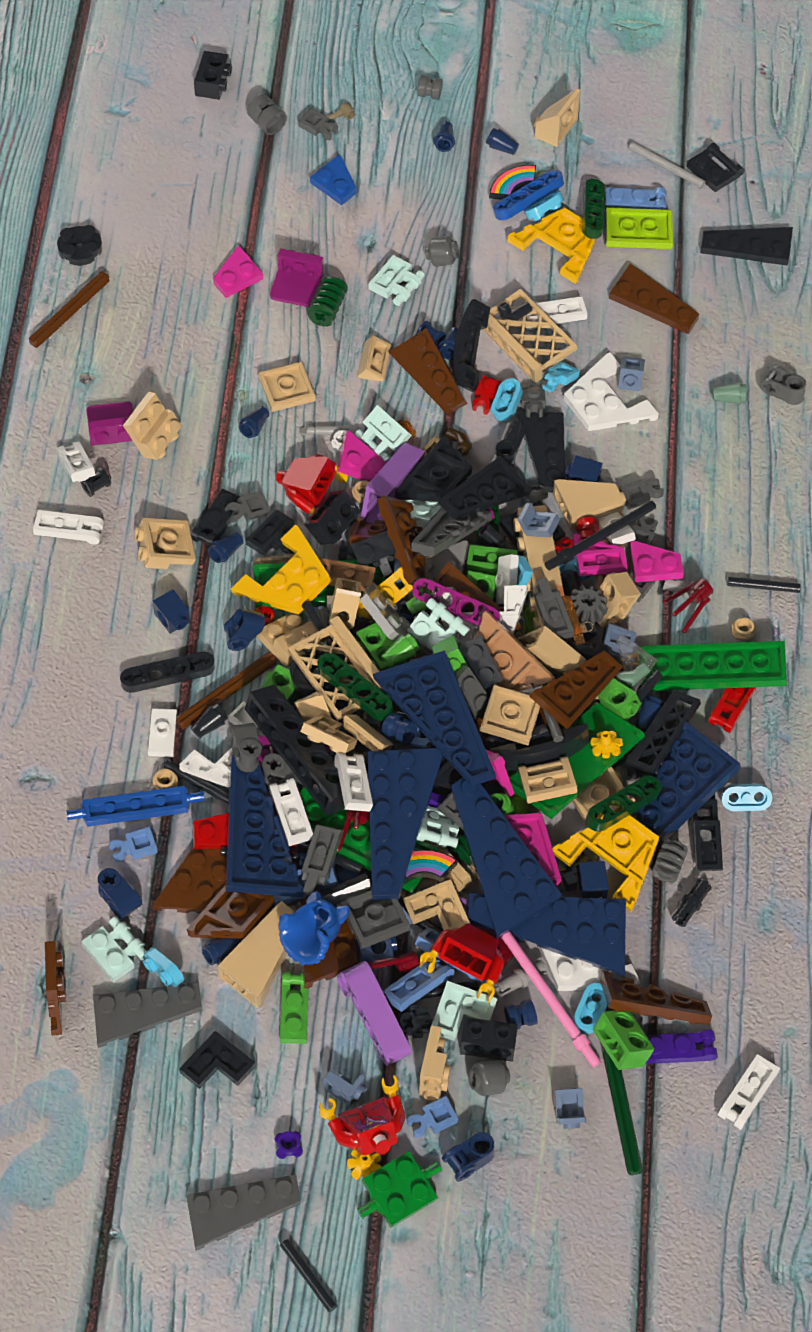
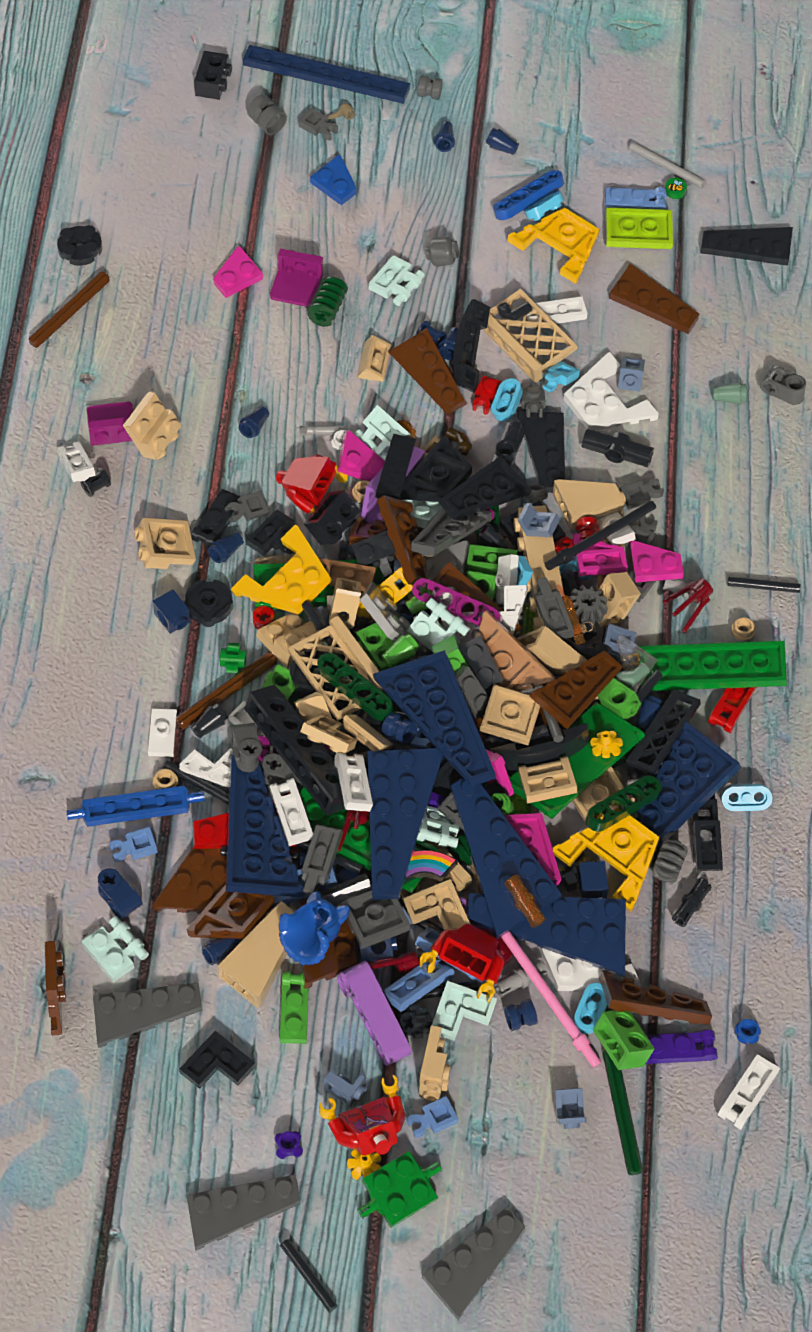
(68, 526): white plate -> none
(166, 969): medium azure plate -> none
(168, 675): black beam -> none
(213, 613): none -> black plate
(233, 658): none -> green gear
(243, 628): dark blue piece -> none
(286, 386): tan plate -> none
(326, 74): none -> dark blue plate
(395, 466): none -> black tile
(466, 1159): dark blue piece -> none
(468, 1267): none -> dark grey wing
(488, 1039): black brick -> none
(489, 1077): dark grey head -> none
(512, 181): tile -> none
(525, 901): none -> clear orange pin
(558, 119): tan slope -> none
(584, 470): dark blue brick -> none
(593, 208): dark green beam -> none
(617, 447): none -> black piece
(676, 188): none -> green tile
(710, 171): black plate -> none
(750, 1025): none -> blue plate

